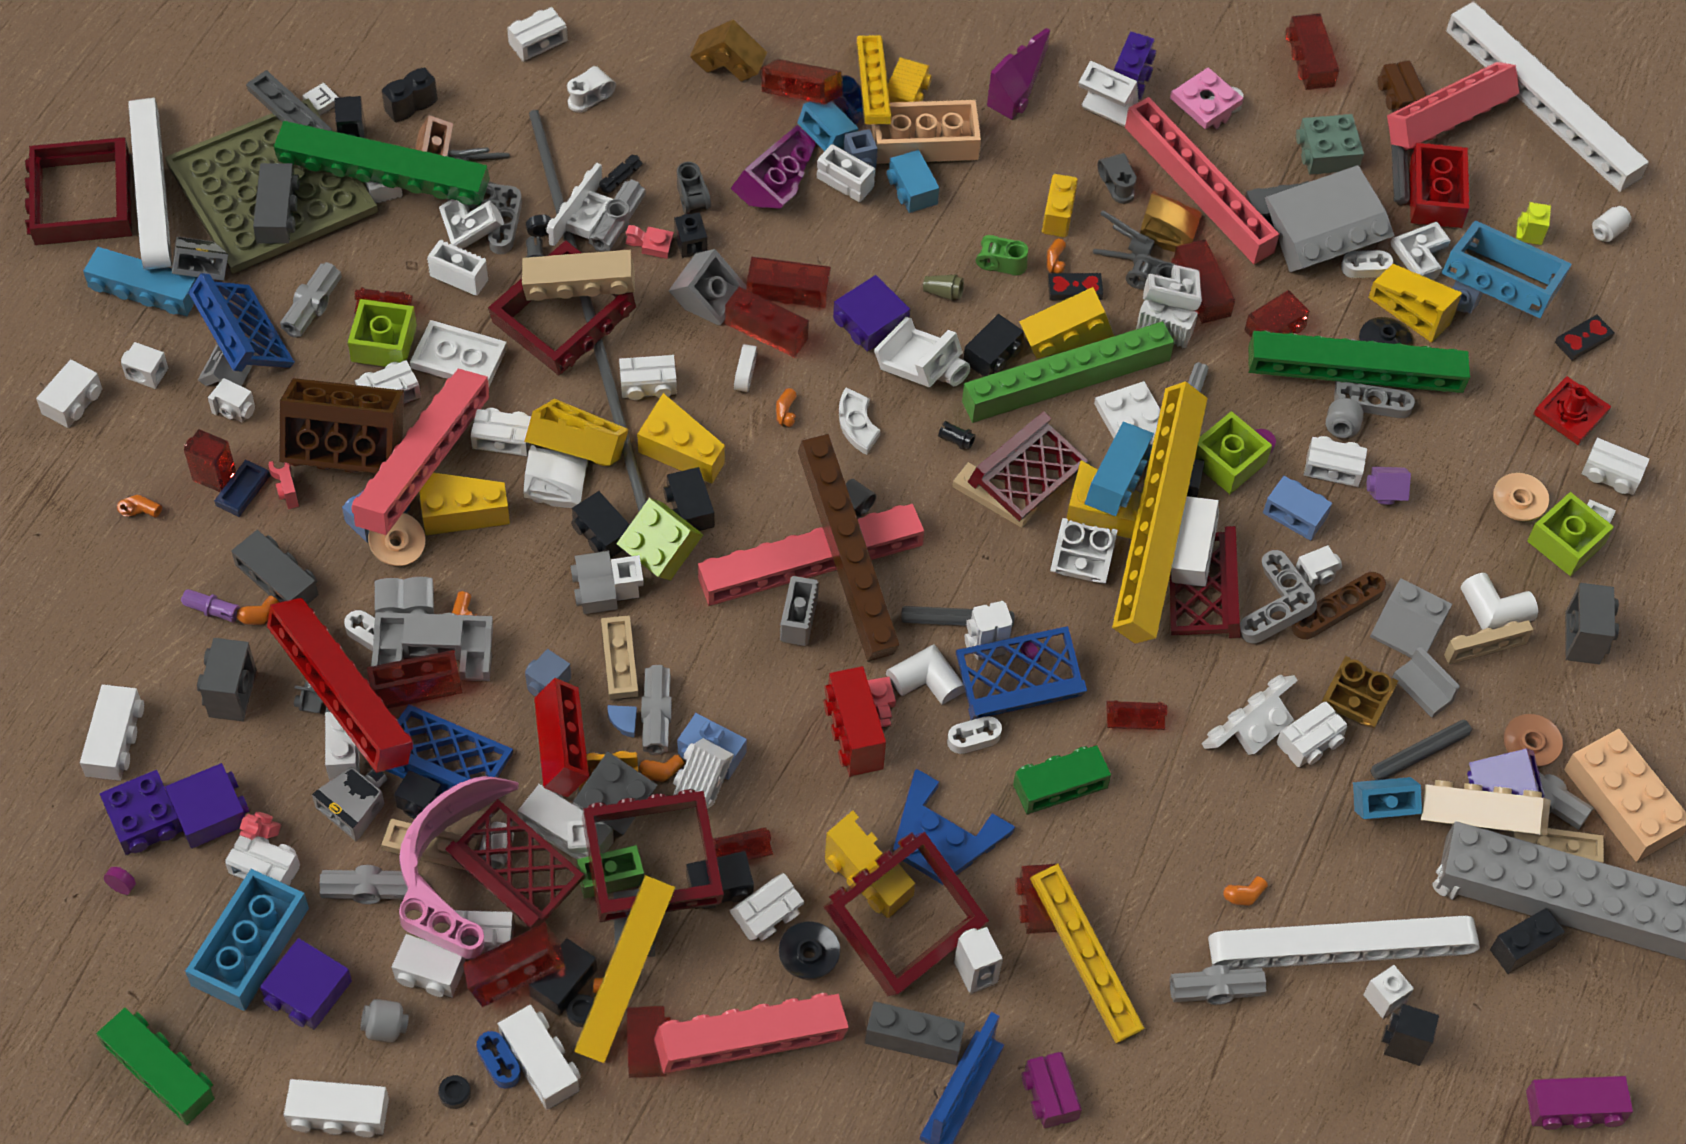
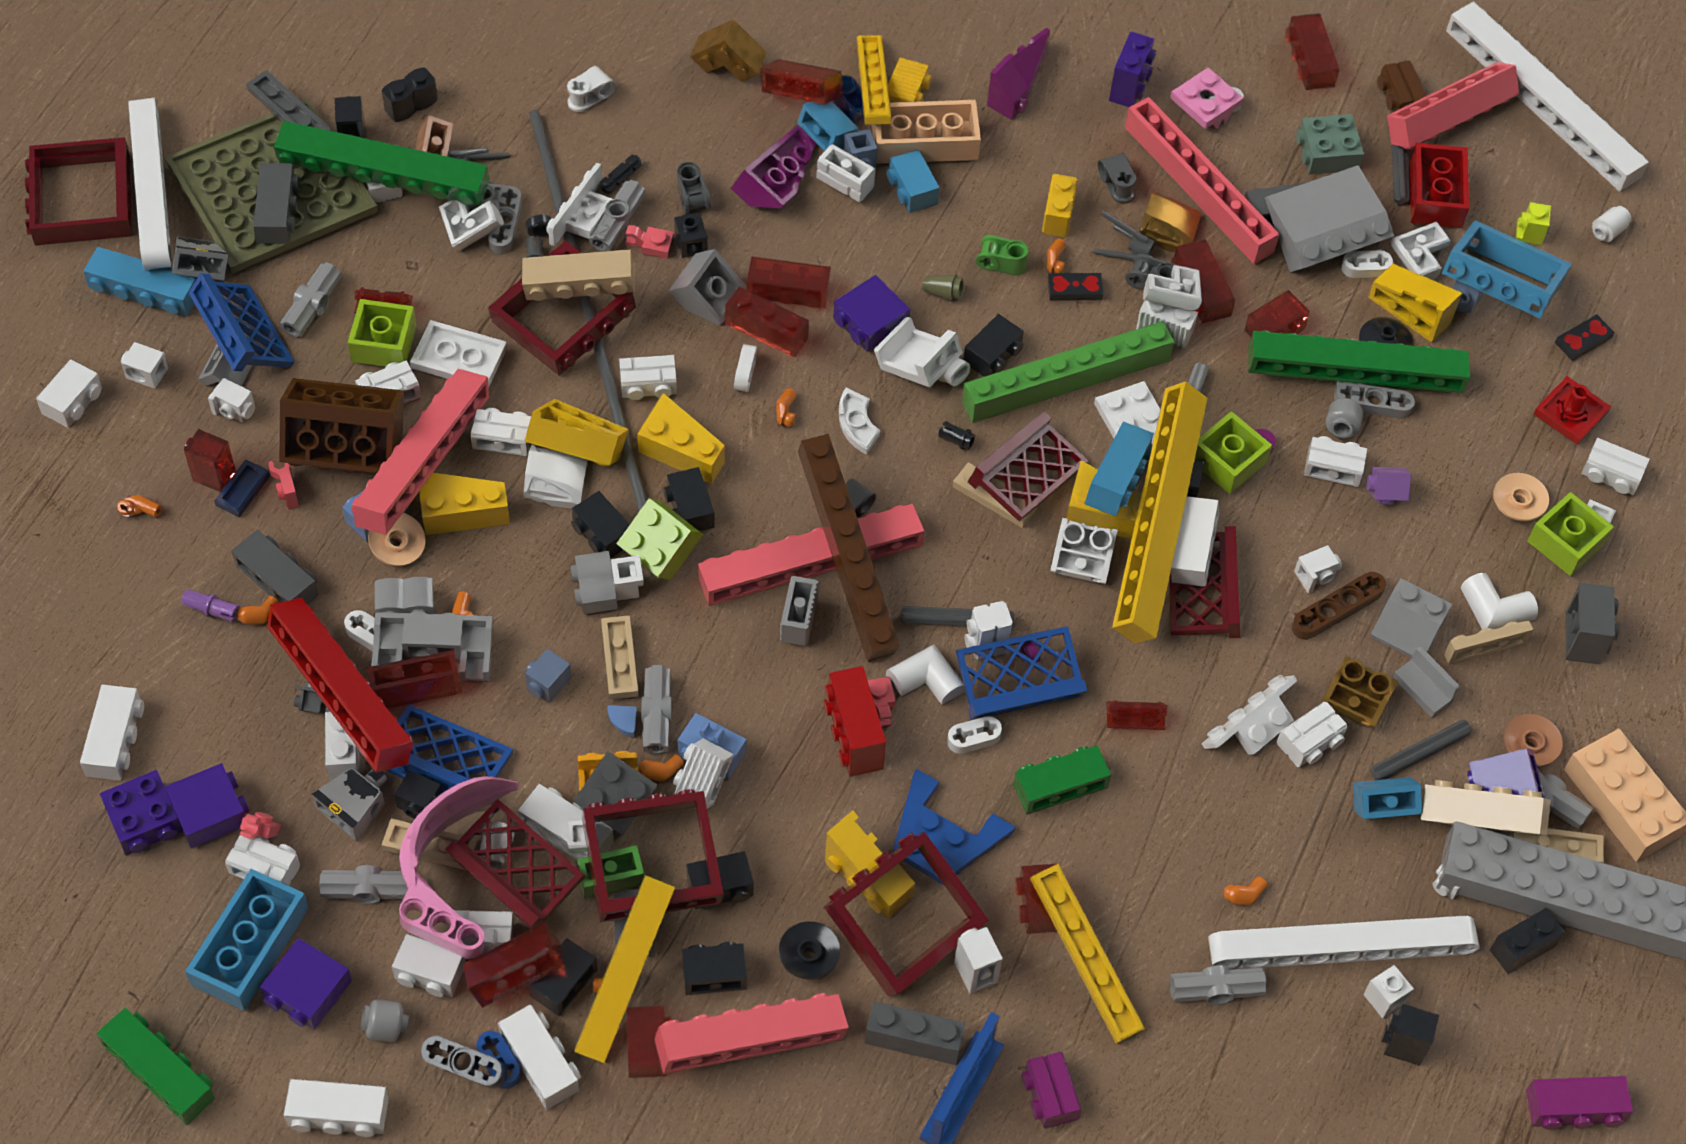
(119, 880): magenta tile -> none
(227, 679): dark grey brick -> none
(321, 98): white tile -> none
(454, 1092): black tile -> none
(456, 1051): none -> beam
(458, 267): white brick -> none
(537, 33): white brick -> none
(561, 737): red brick -> none
(578, 1009): black tile -> none
(714, 968): none -> black brick
(754, 842): clear red hinge -> none
(767, 907): white brick -> none
(1067, 325): yellow wedge -> none
(1108, 93): white panel -> none
(1289, 597): light grey beam -> none
(1297, 507): medium blue brick -> none

